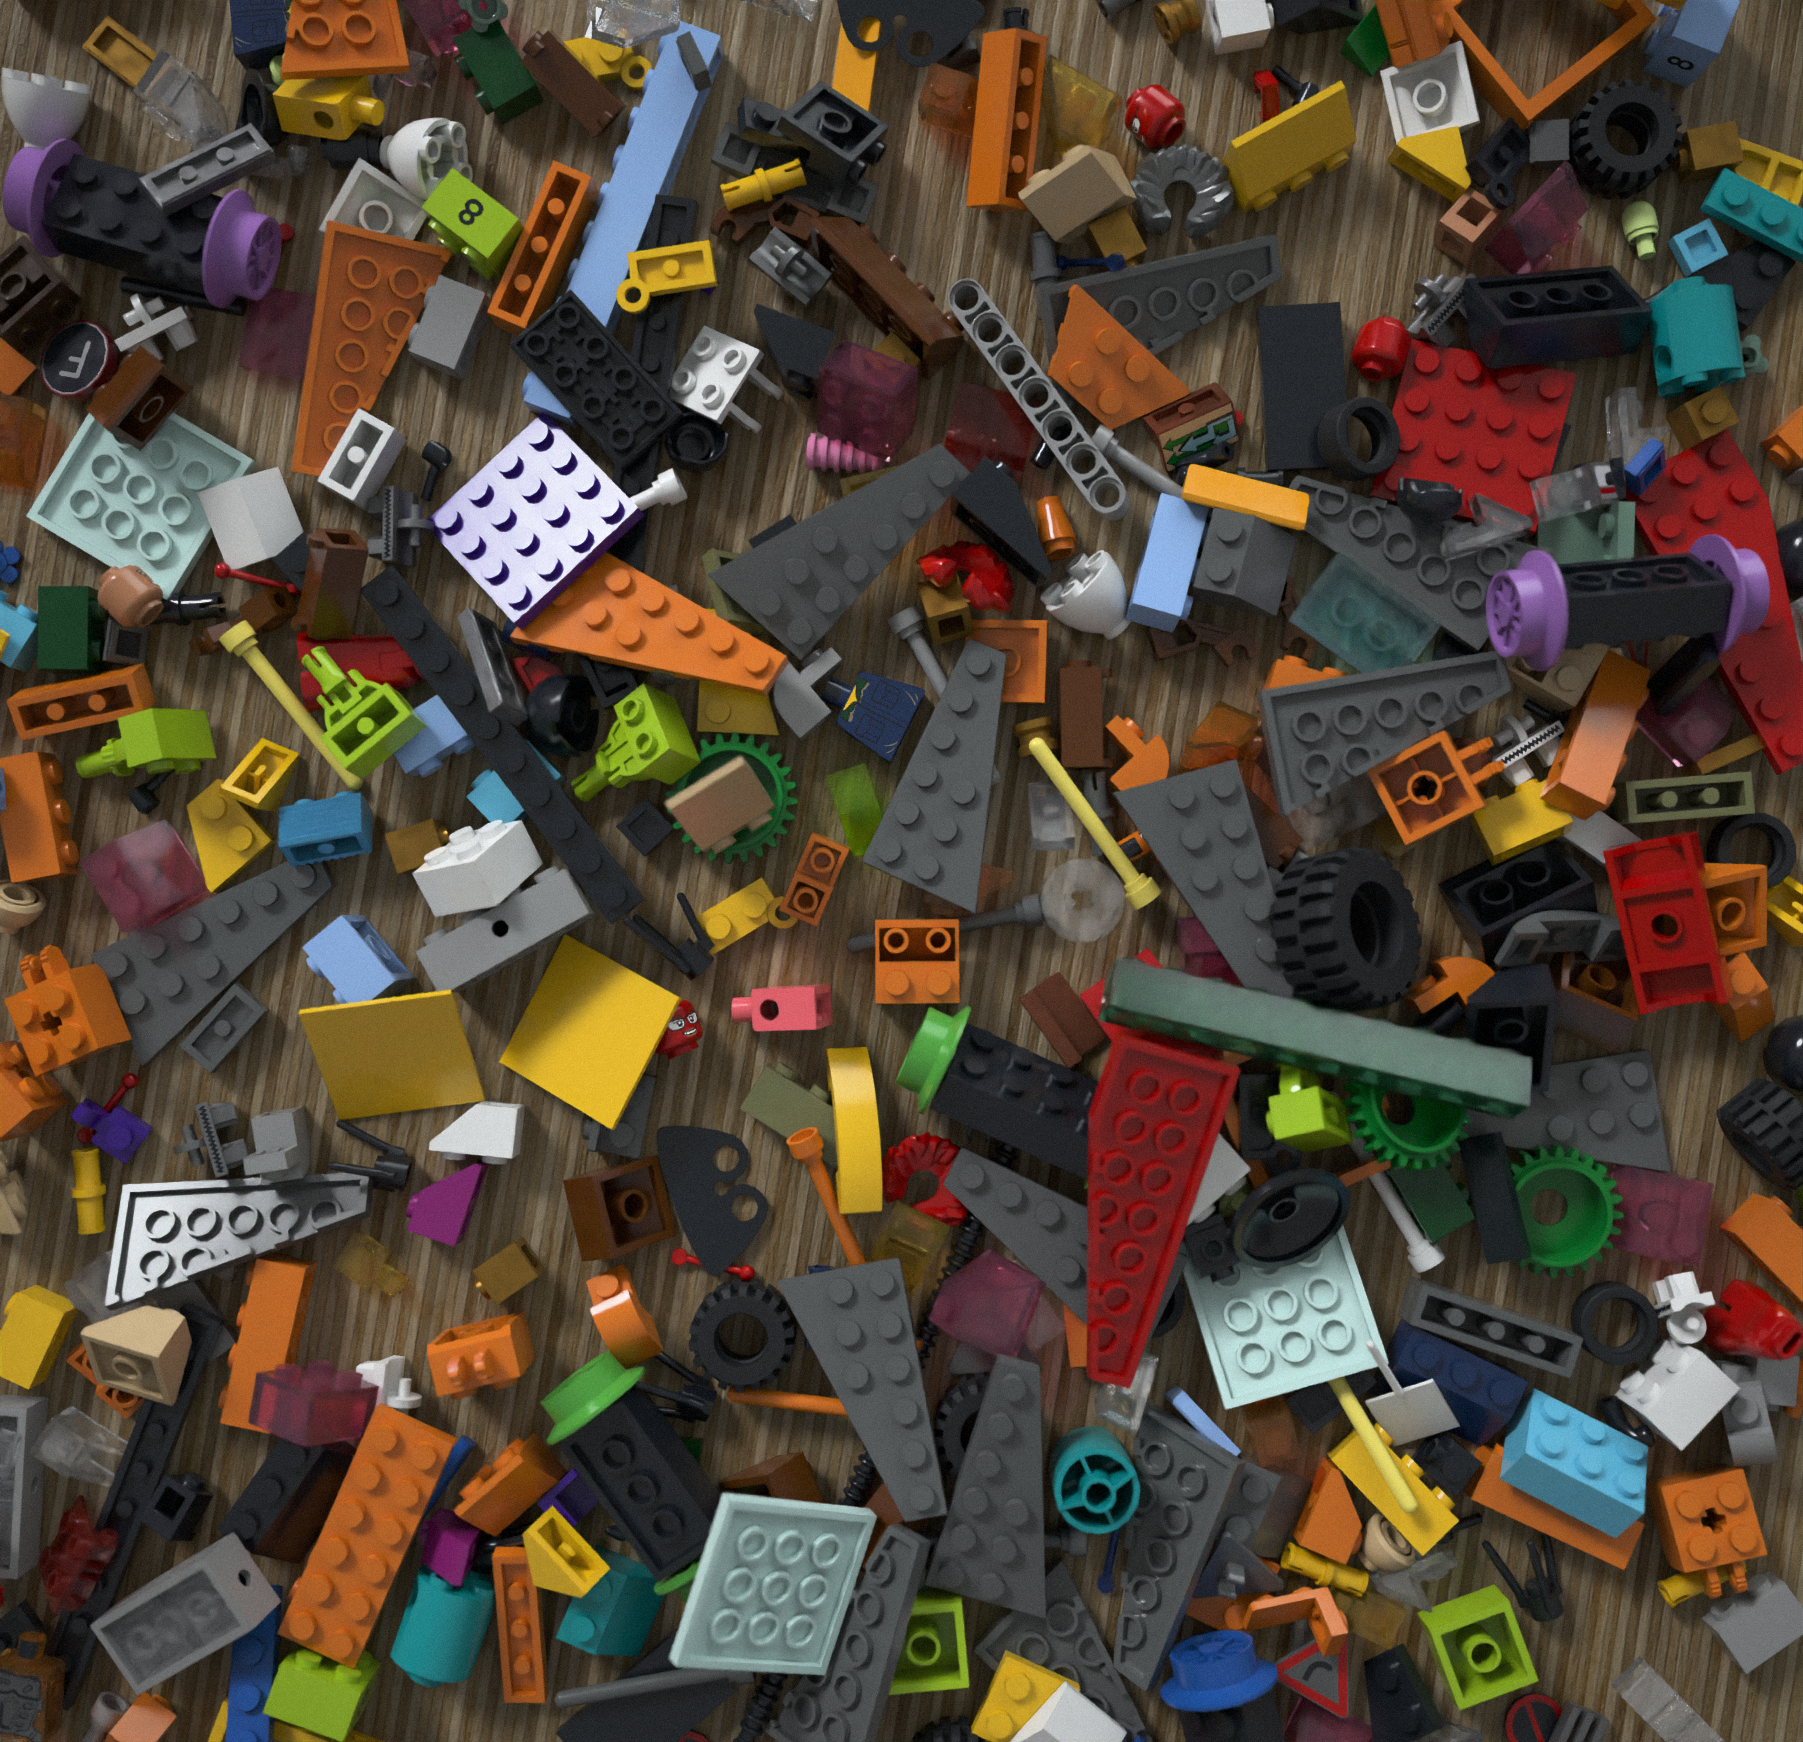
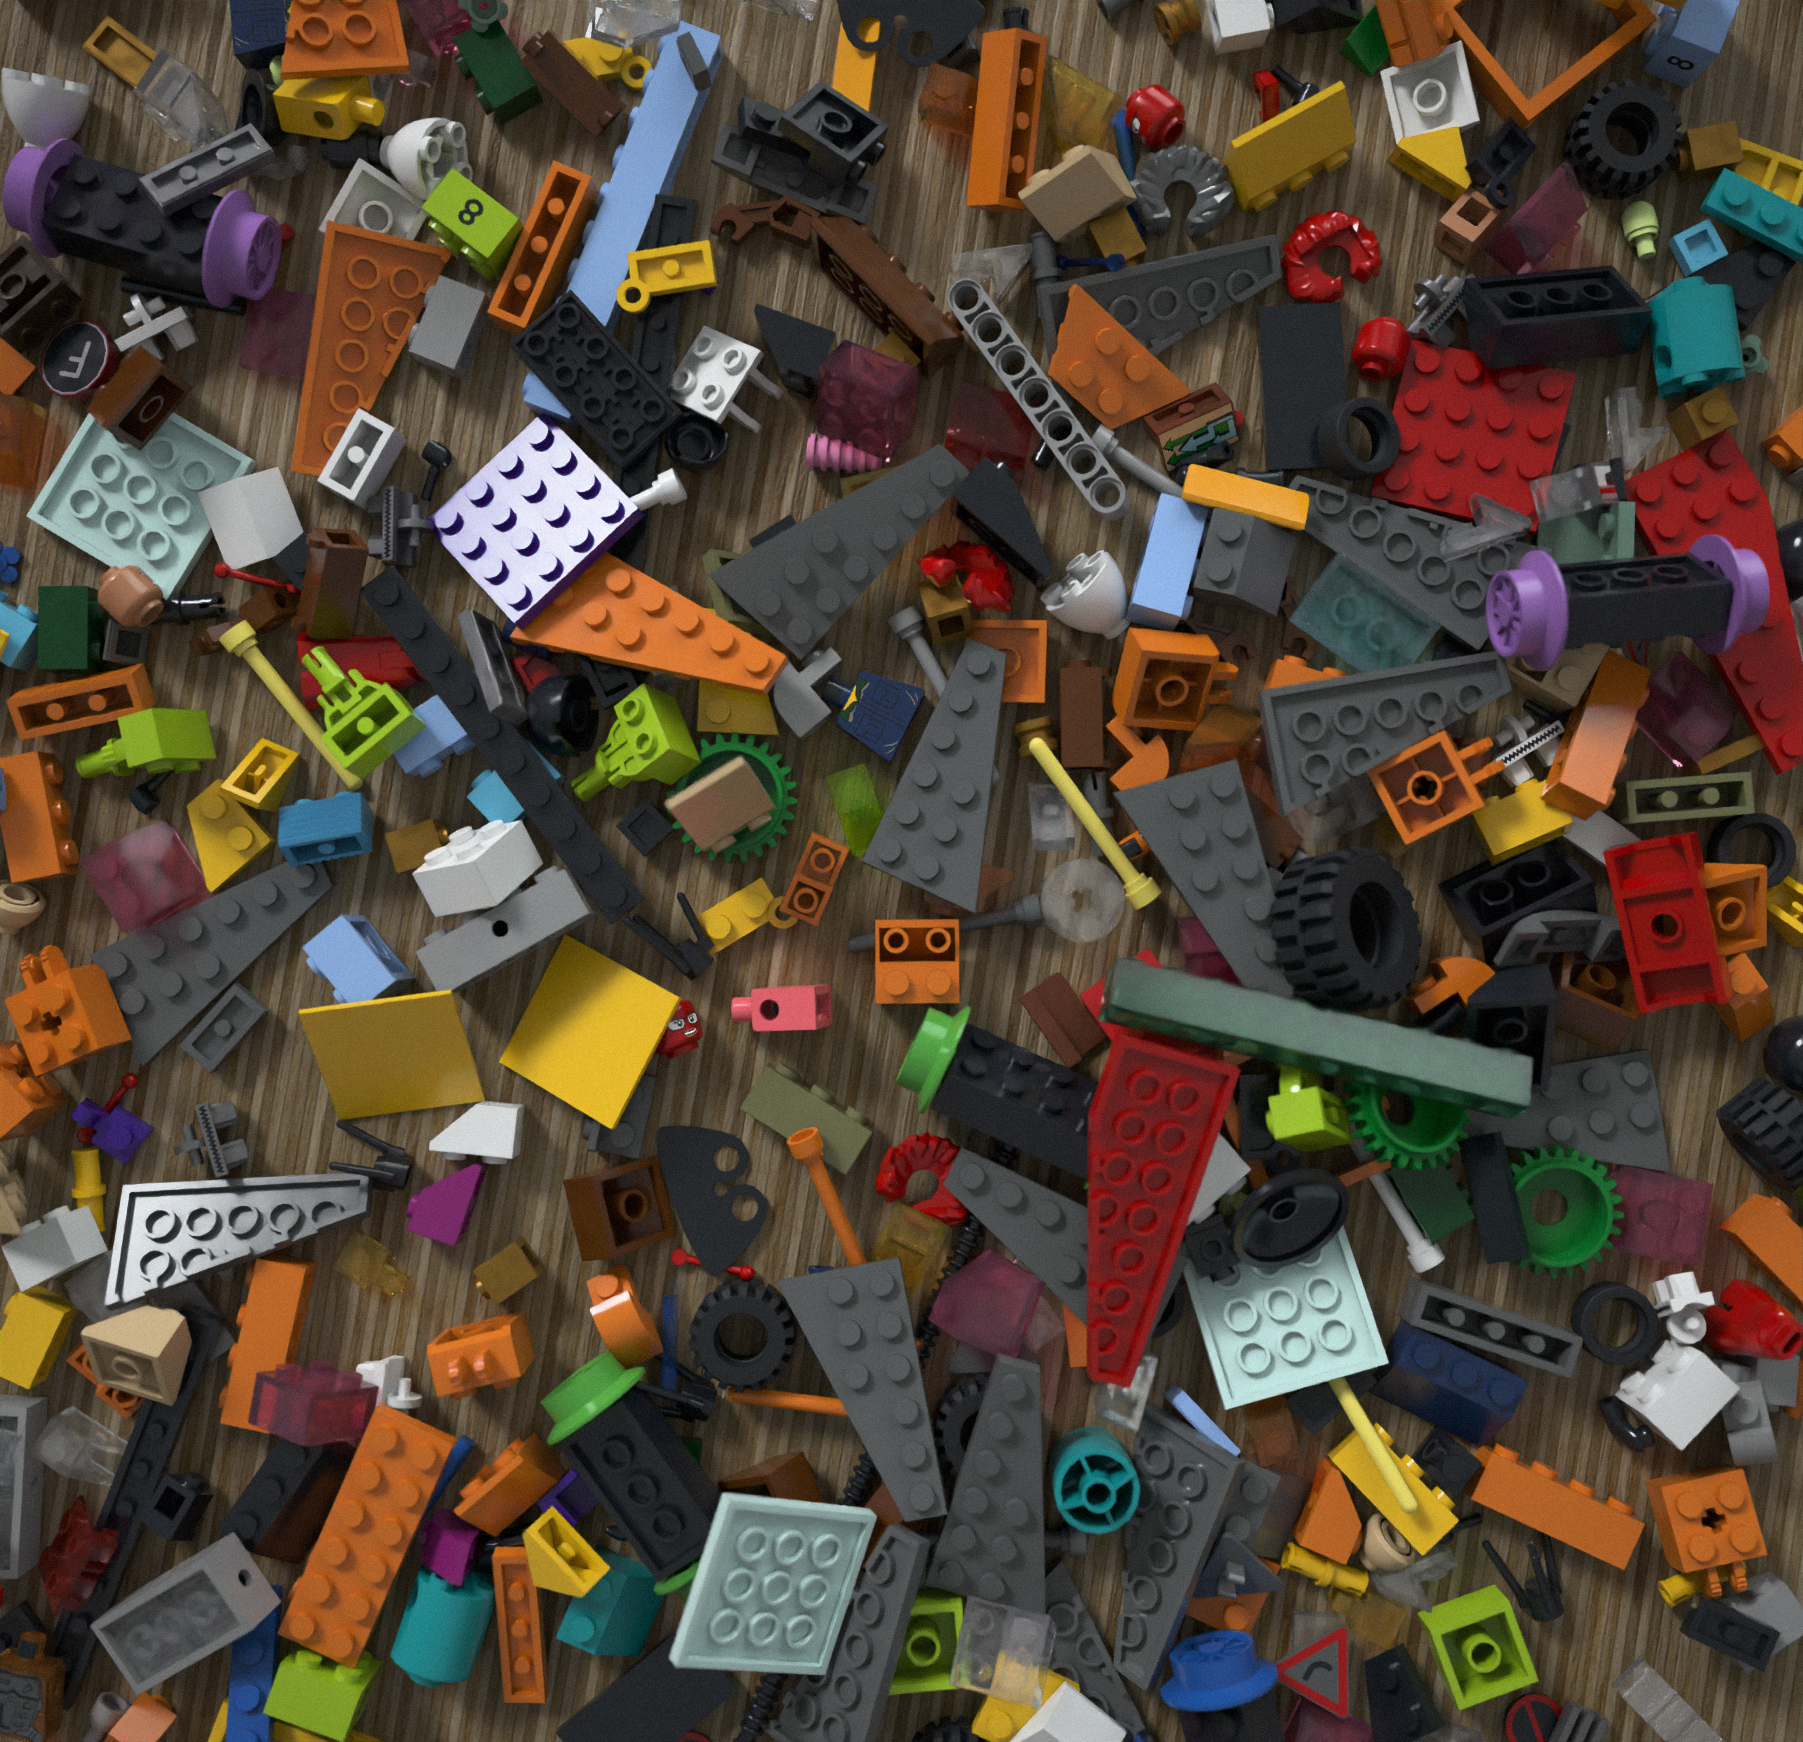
(53, 1247): none -> white brick
(280, 1146): light grey brick -> none
(649, 1684): dark grey piece -> none
(666, 1320): none -> blue piece
(763, 184): yellow pin -> none
(790, 267): flat silver hips -> none
(855, 1130): yellow slope -> none
(1001, 264): none -> clear slope
(1003, 1652): none -> clear slope
(1055, 529): orange cone -> none
(1105, 1581): clear blue hinge -> none
(1126, 160): none -> blue bar
(1169, 679): none -> orange hinge
(1315, 1605): orange bracket -> none
(1317, 233): none -> red piece
(1409, 1411): white piece -> none
(1428, 500): black hair -> none
(1549, 143): dark grey slope -> none
(1575, 1463): medium azure brick -> none
(1645, 467): blue tile -> none
(1683, 674): black tile -> none
(1730, 1631): none -> black plate

